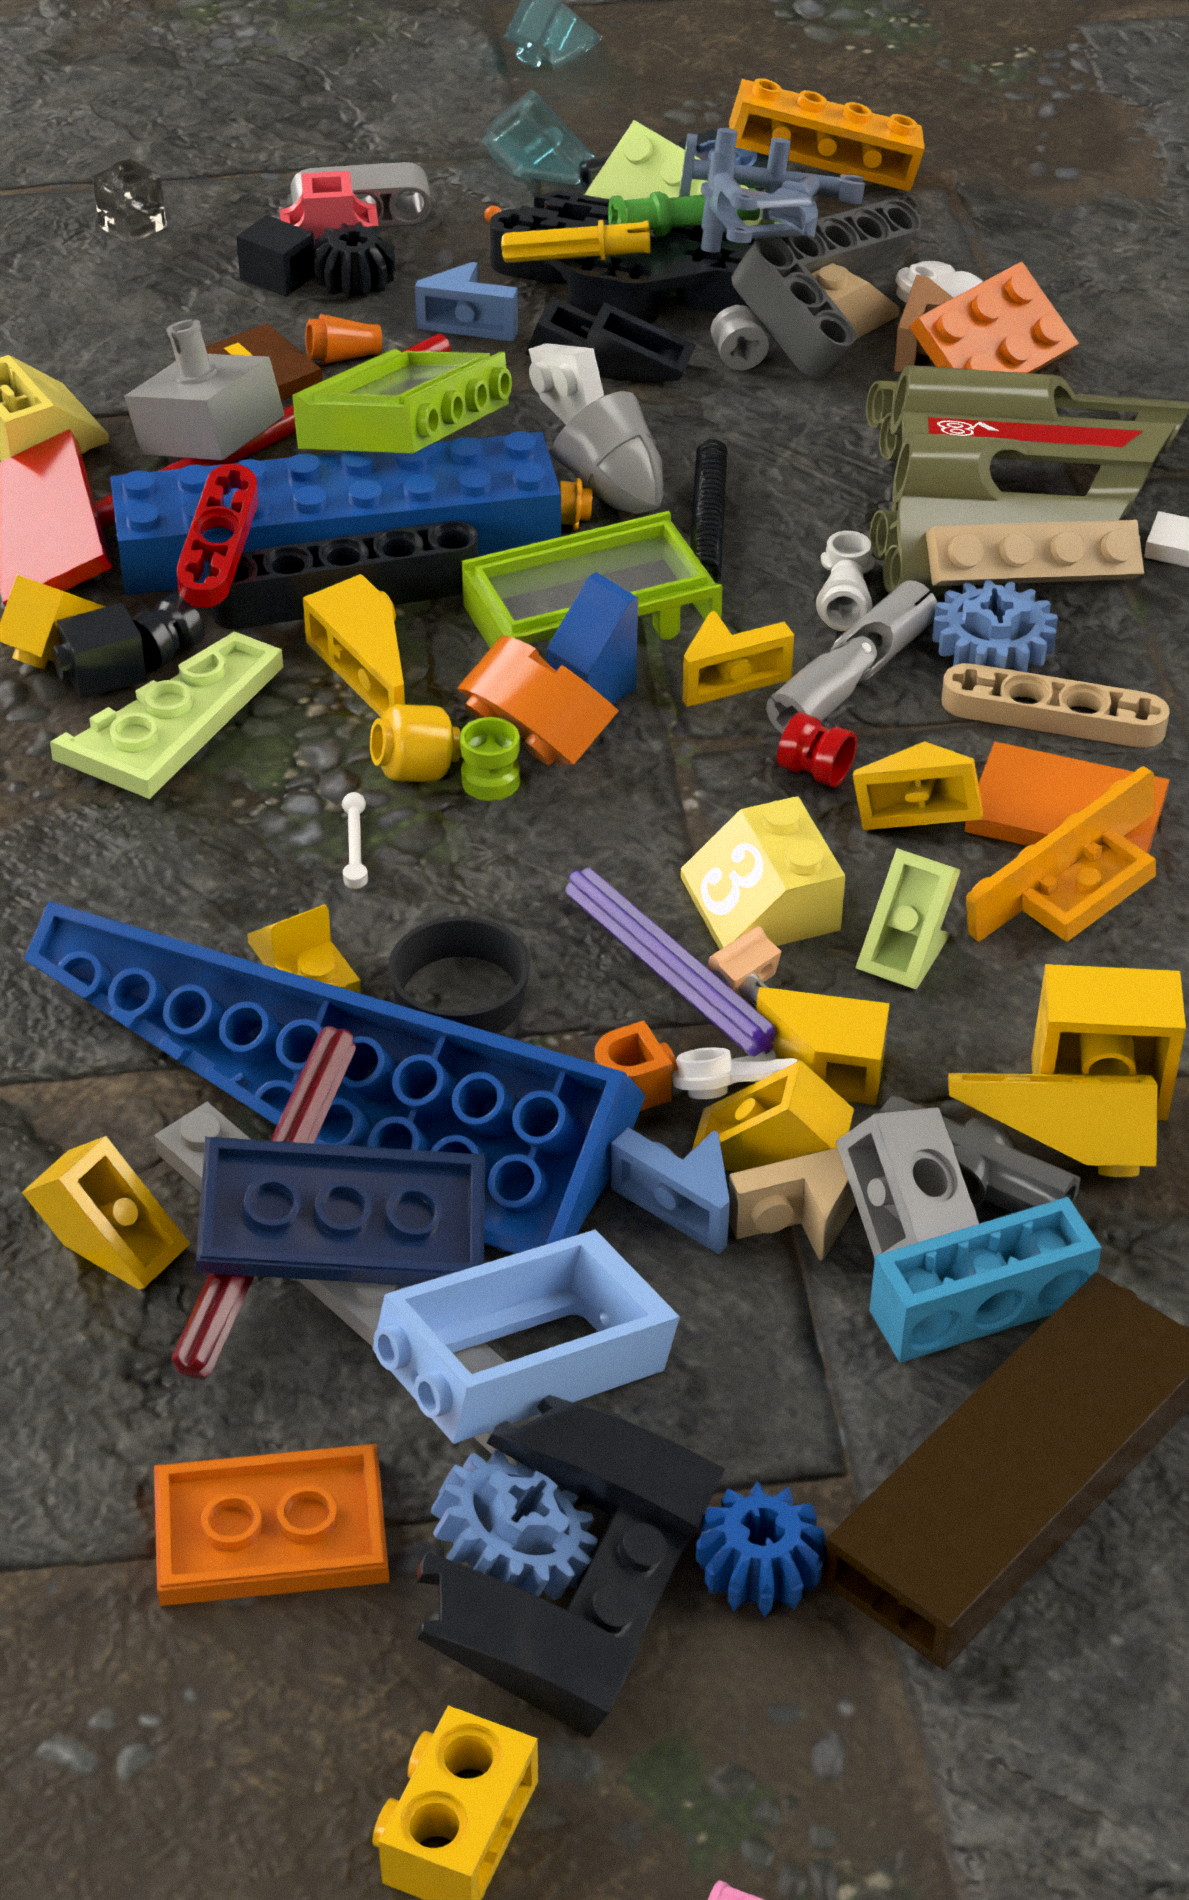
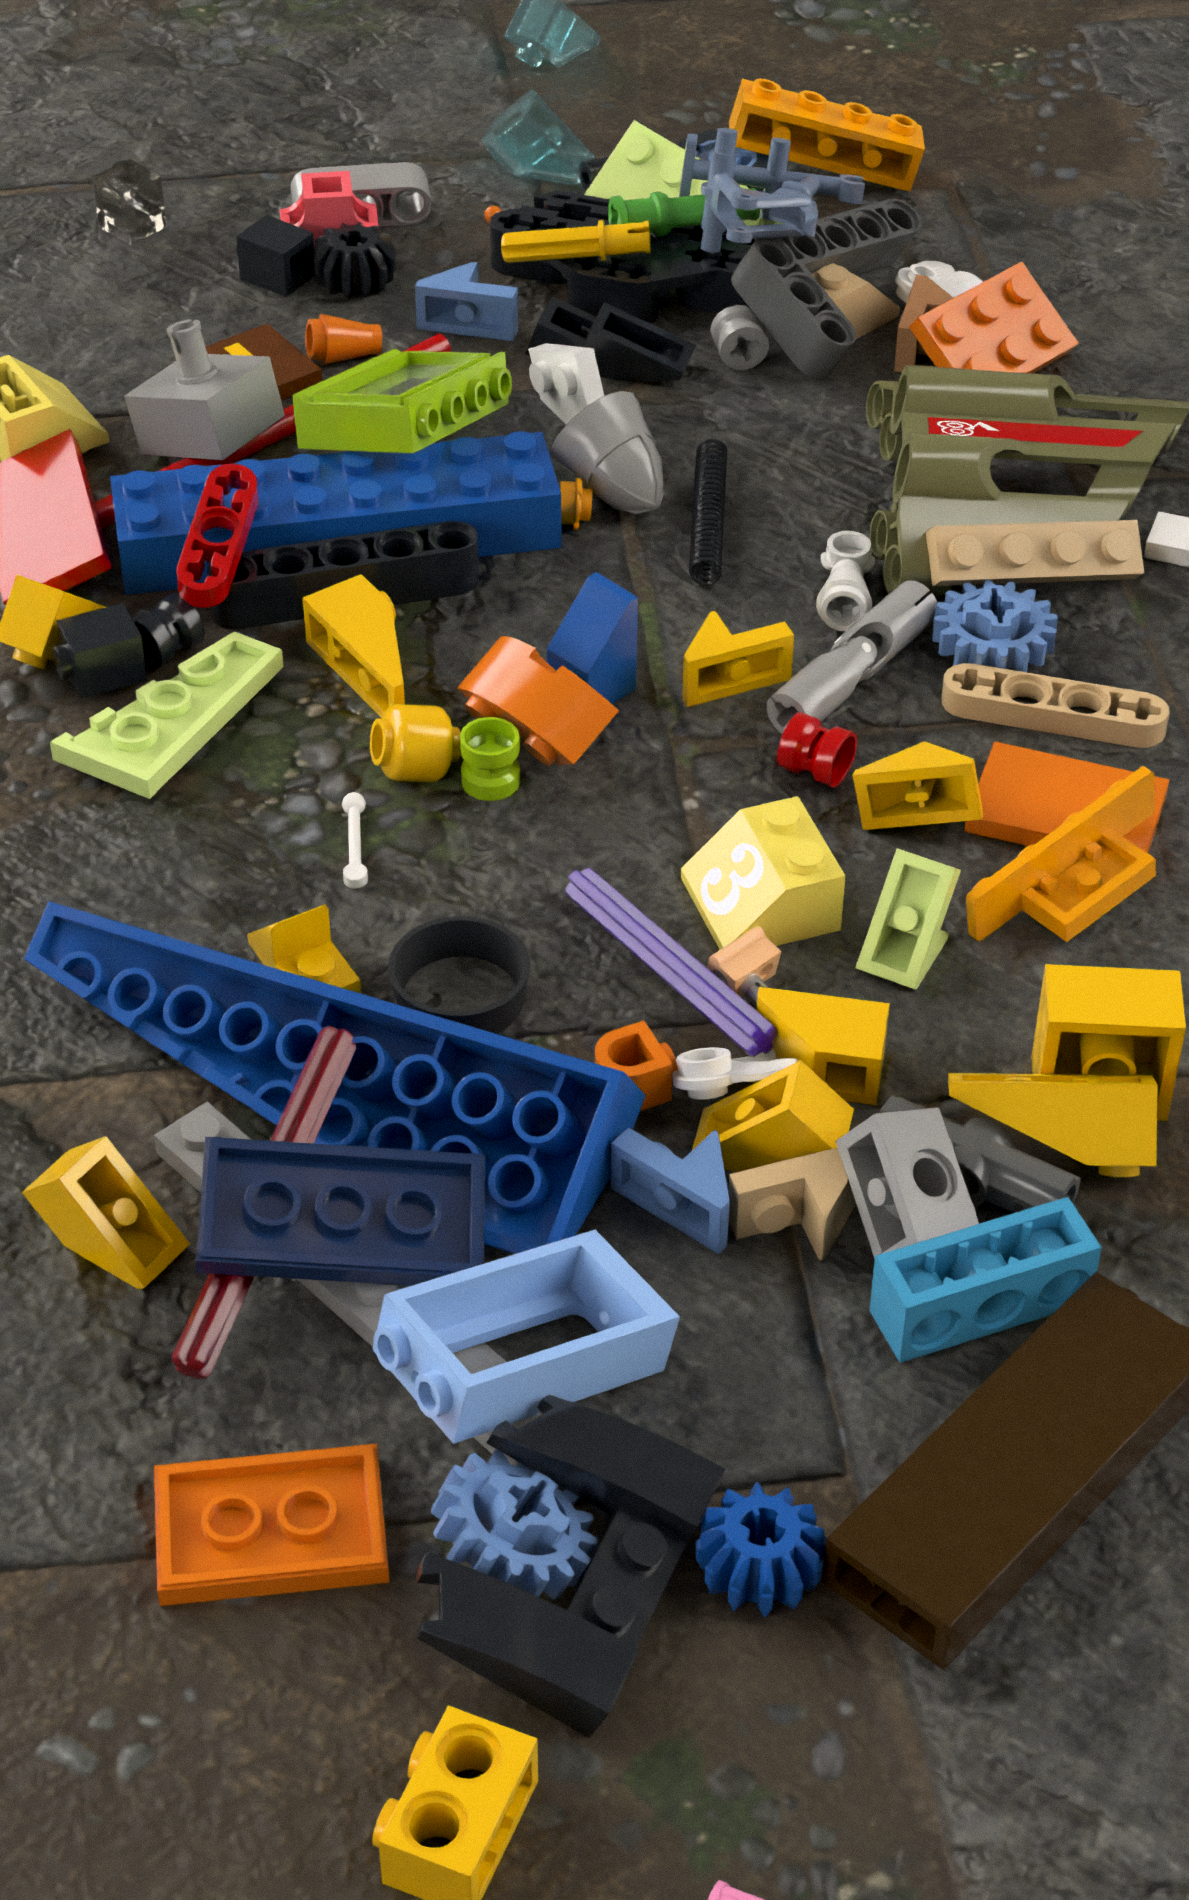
(534, 585): lime window -> none

